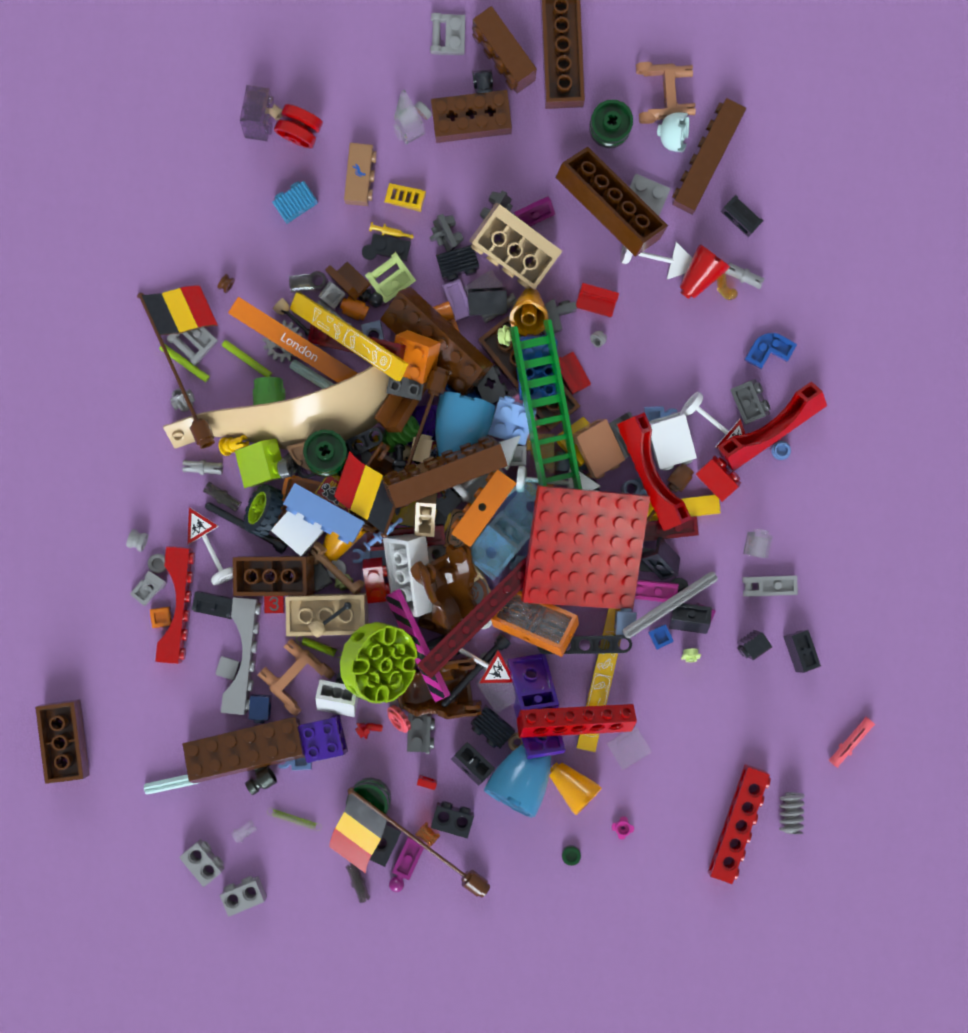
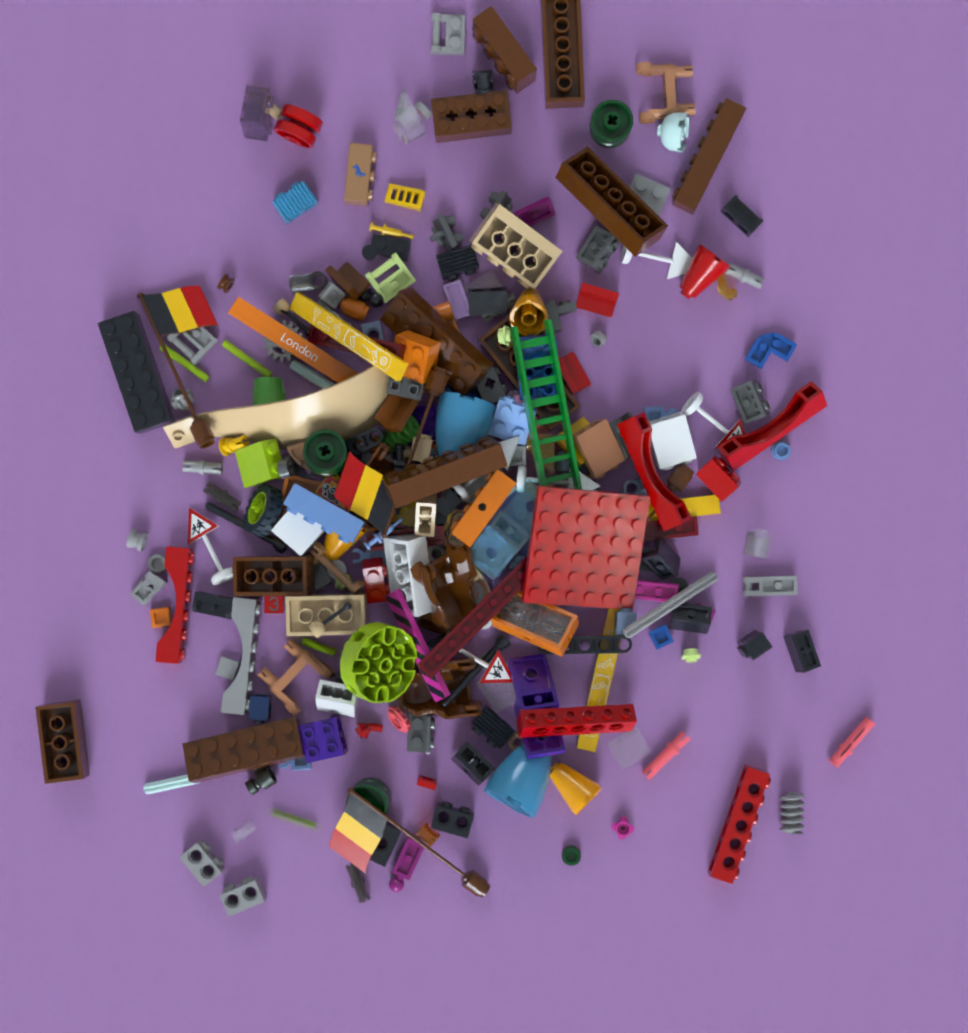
(136, 372): none -> black brick
(598, 249): none -> dark grey bracket
(671, 749): none -> coral pin

